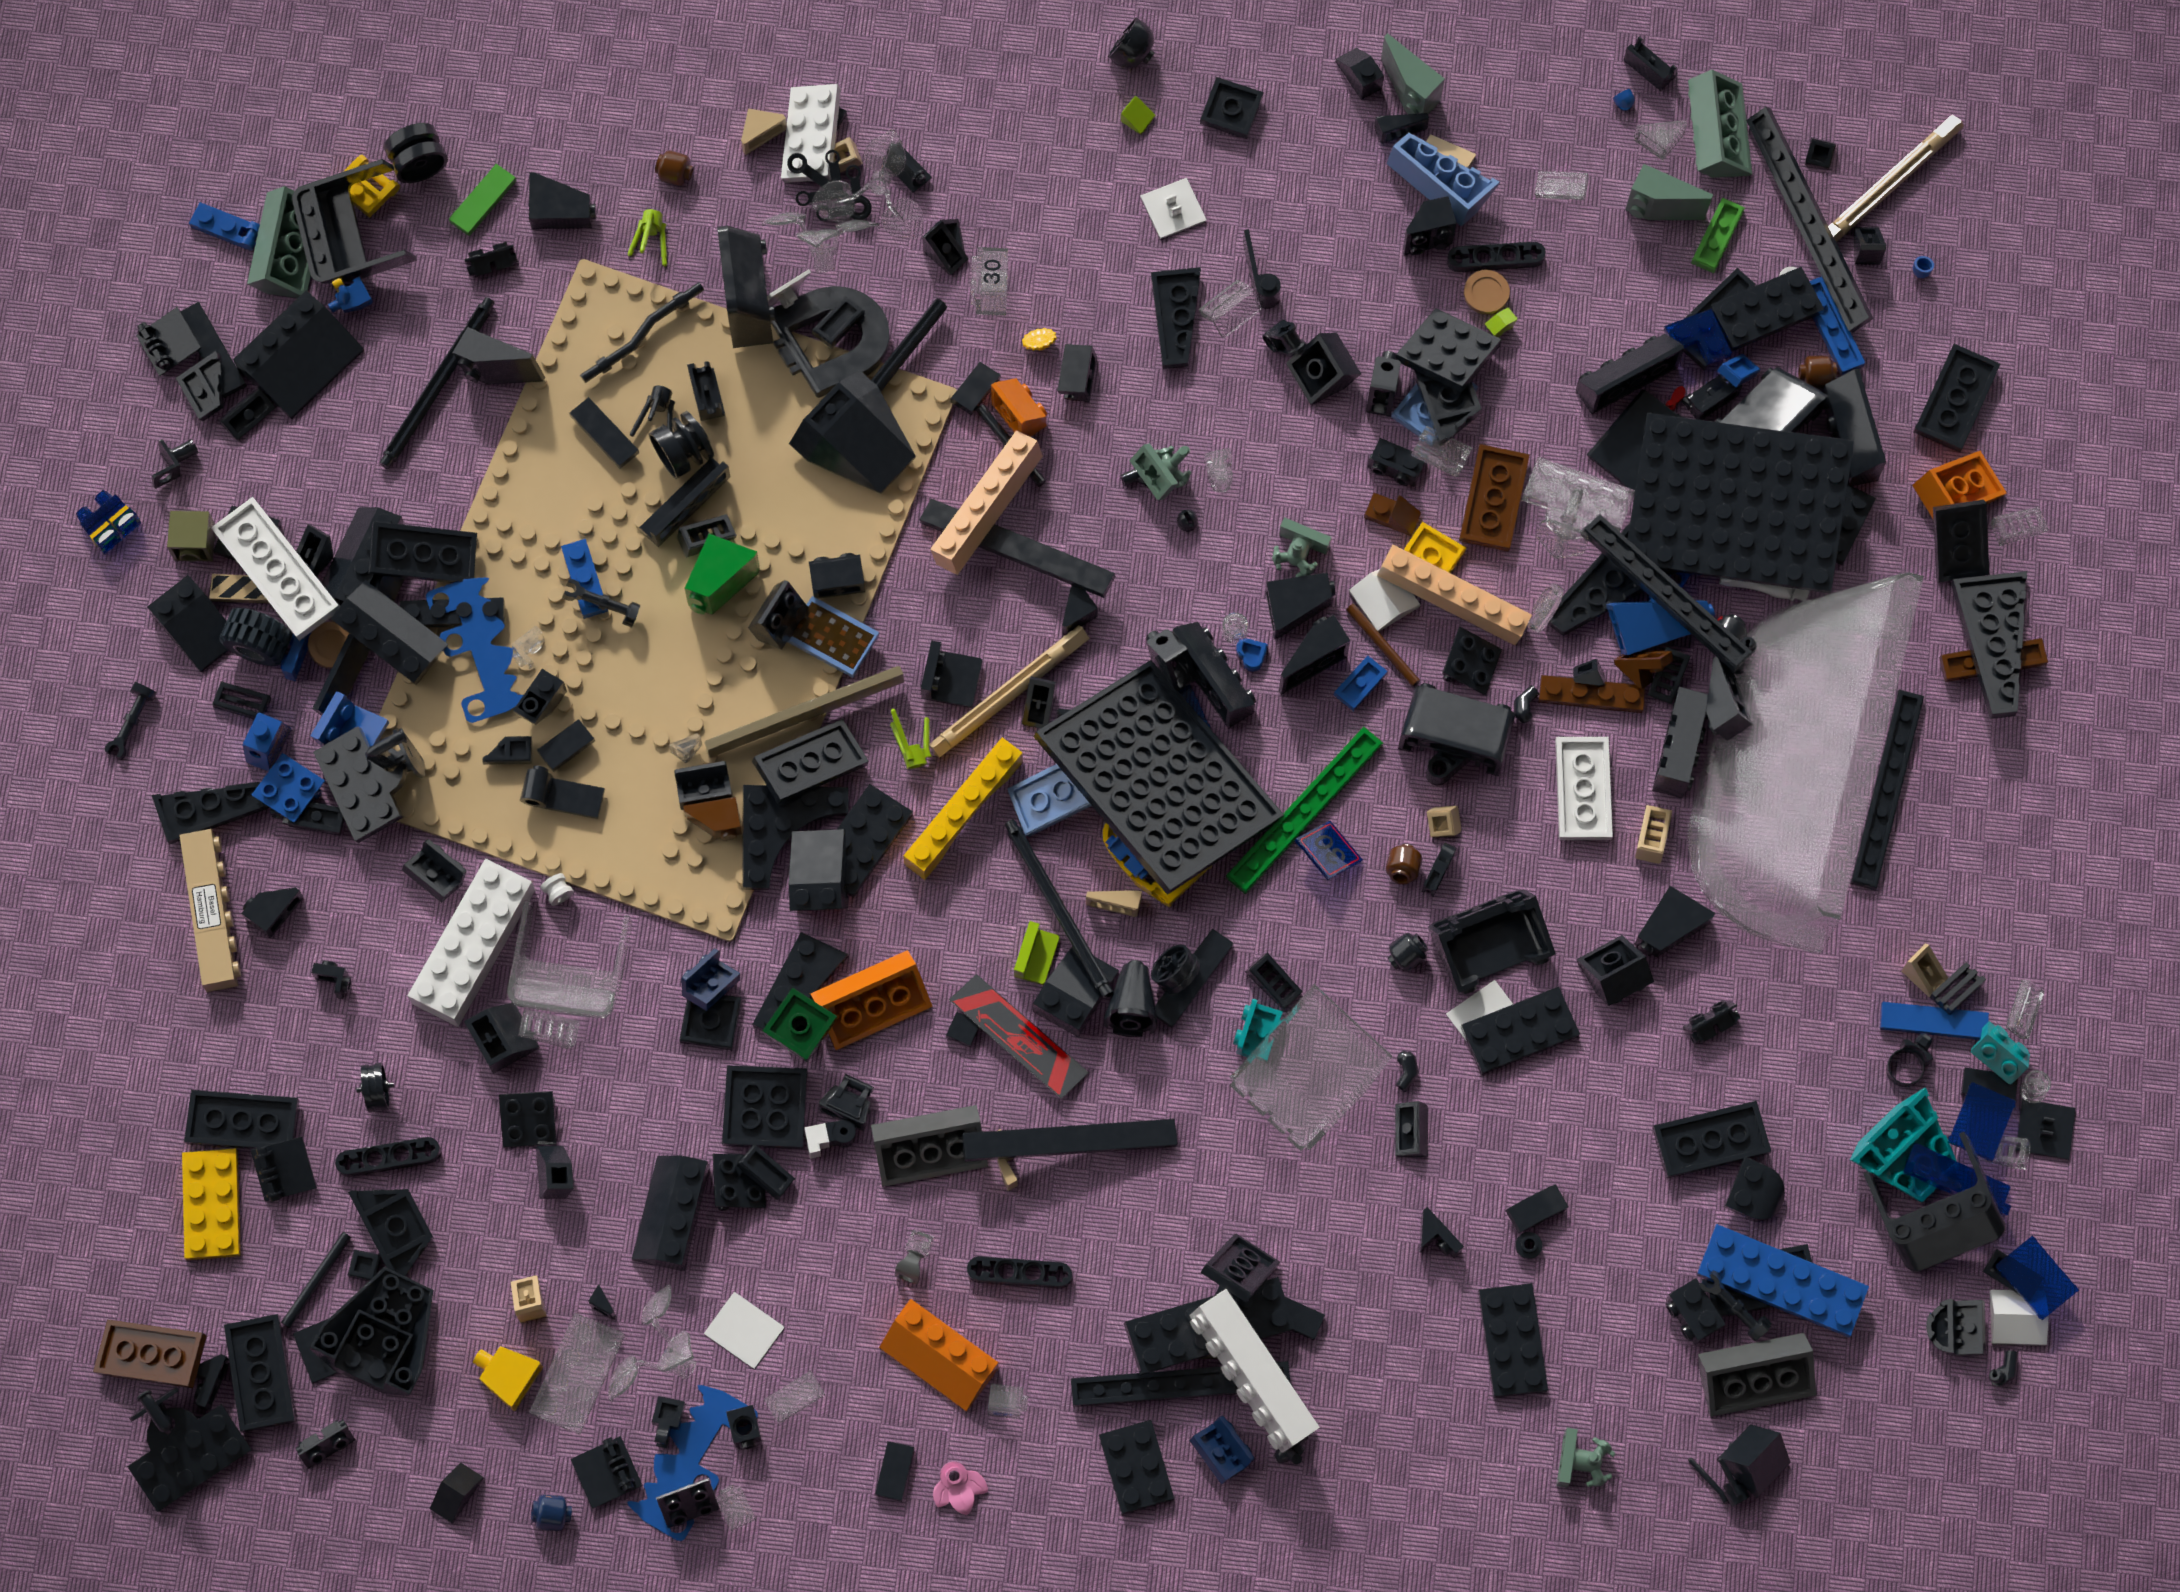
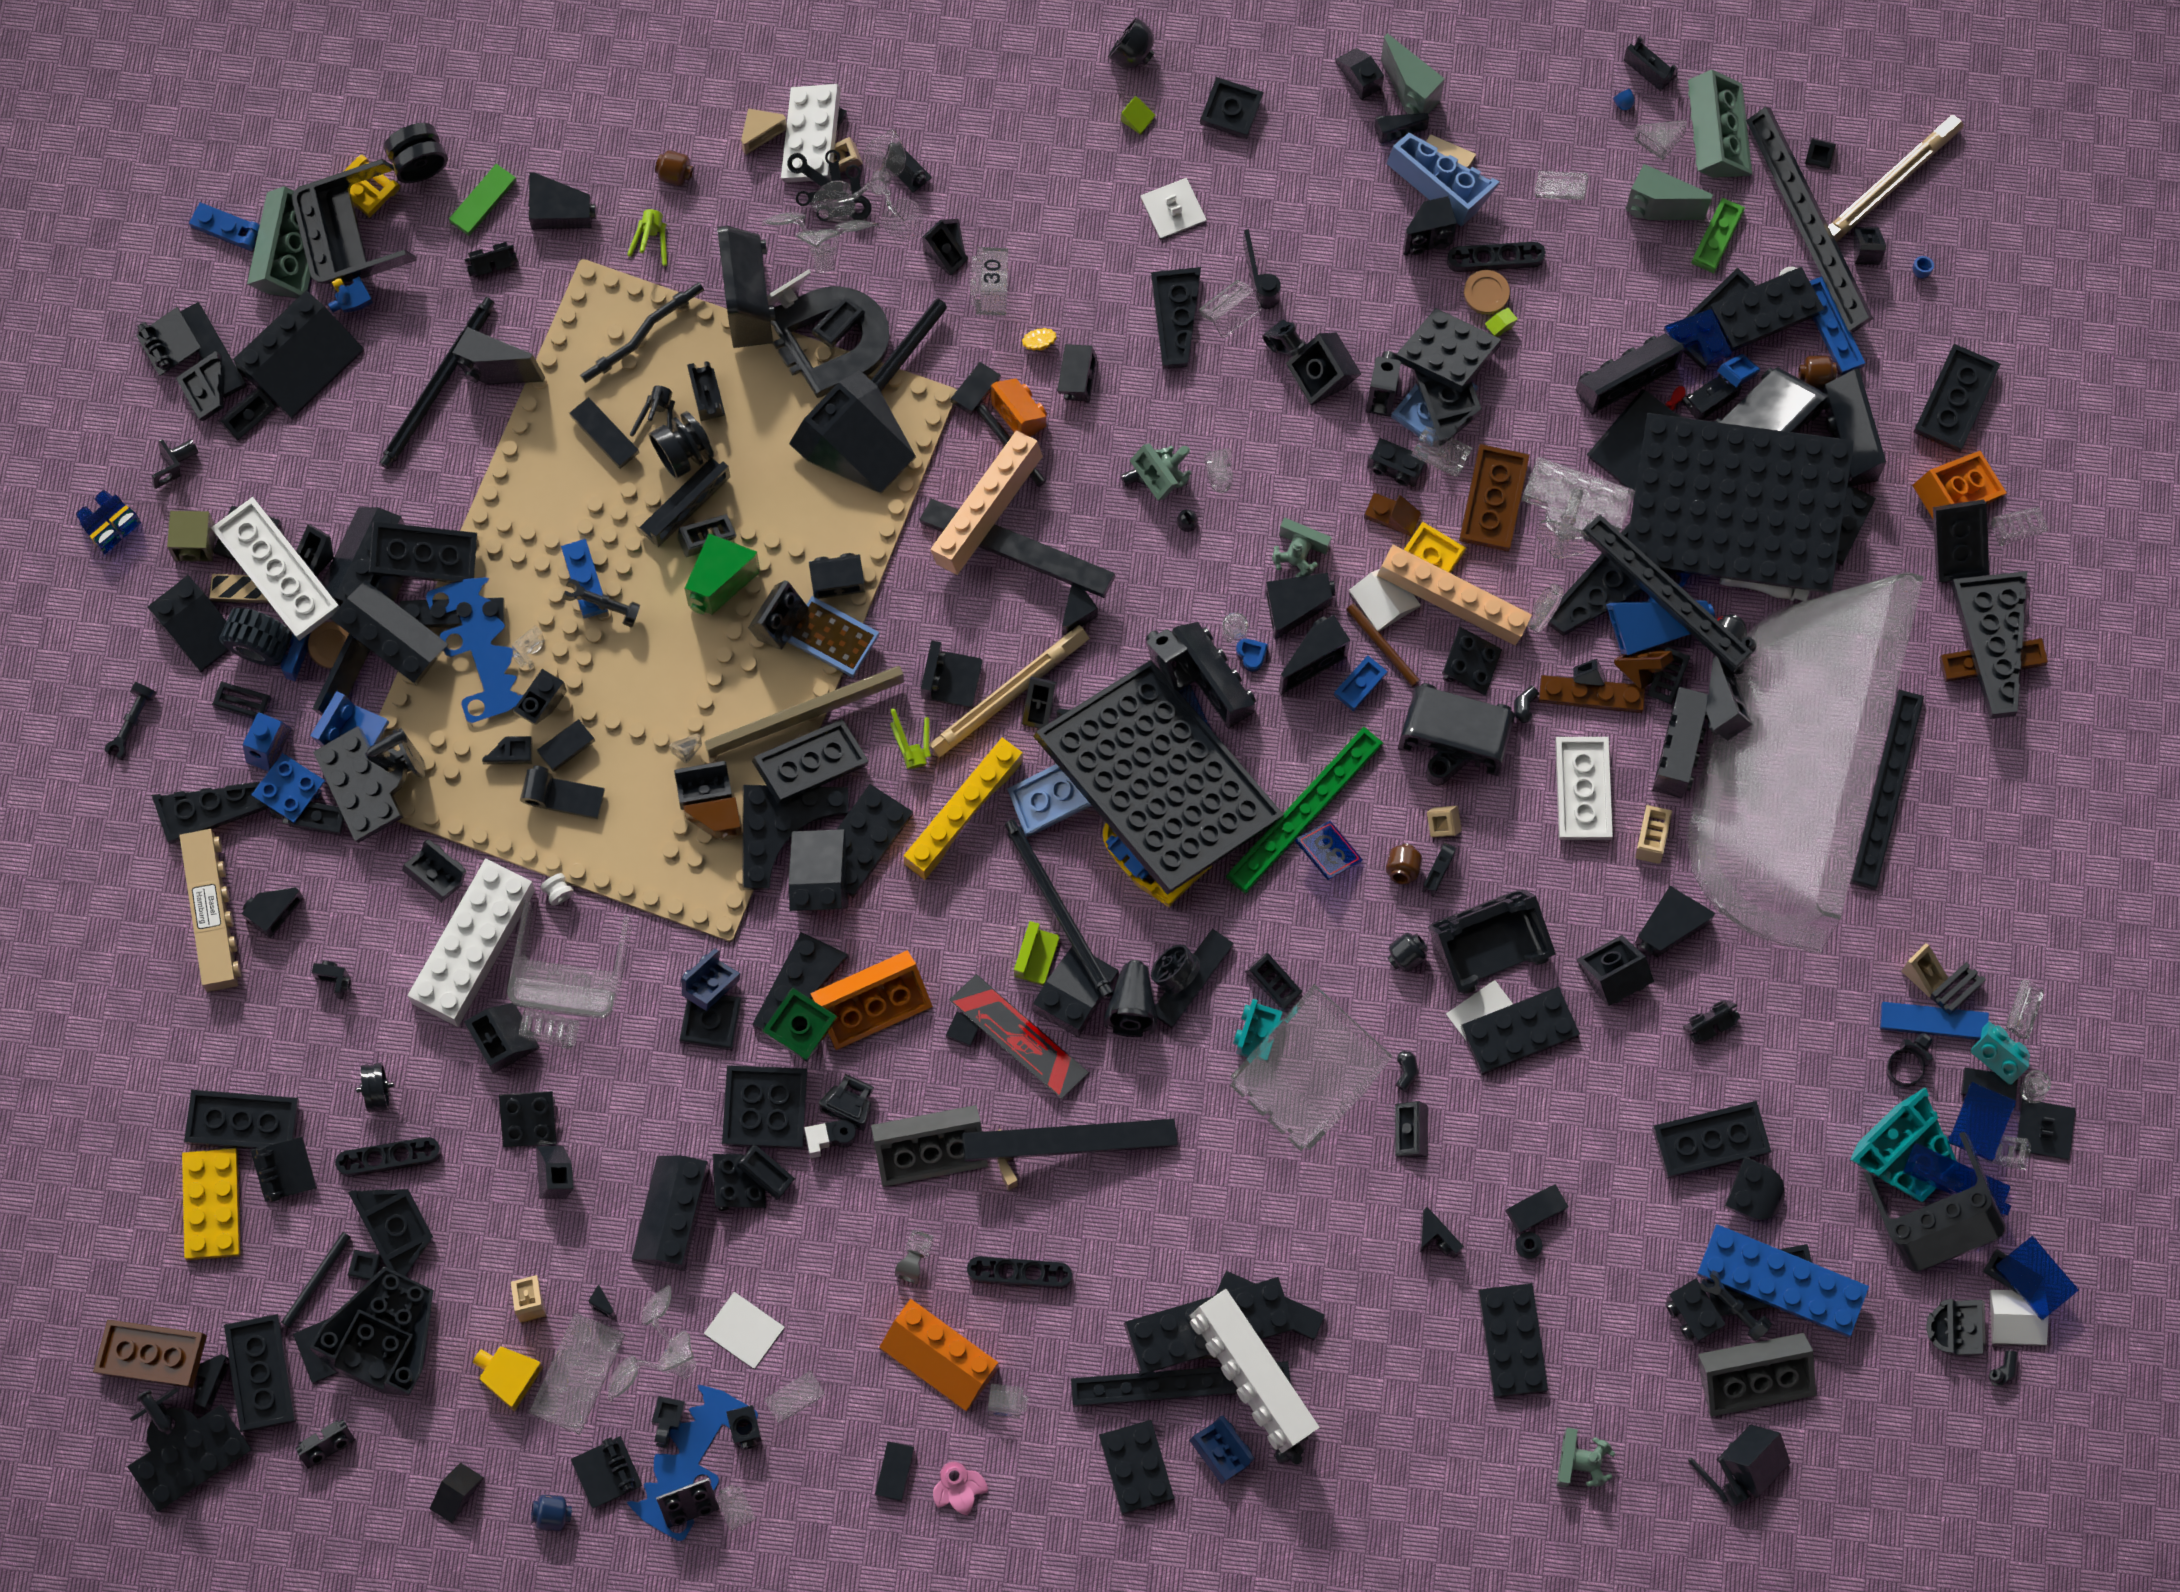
(1116, 901): tan slope -> none
(1240, 1267): black tile -> none

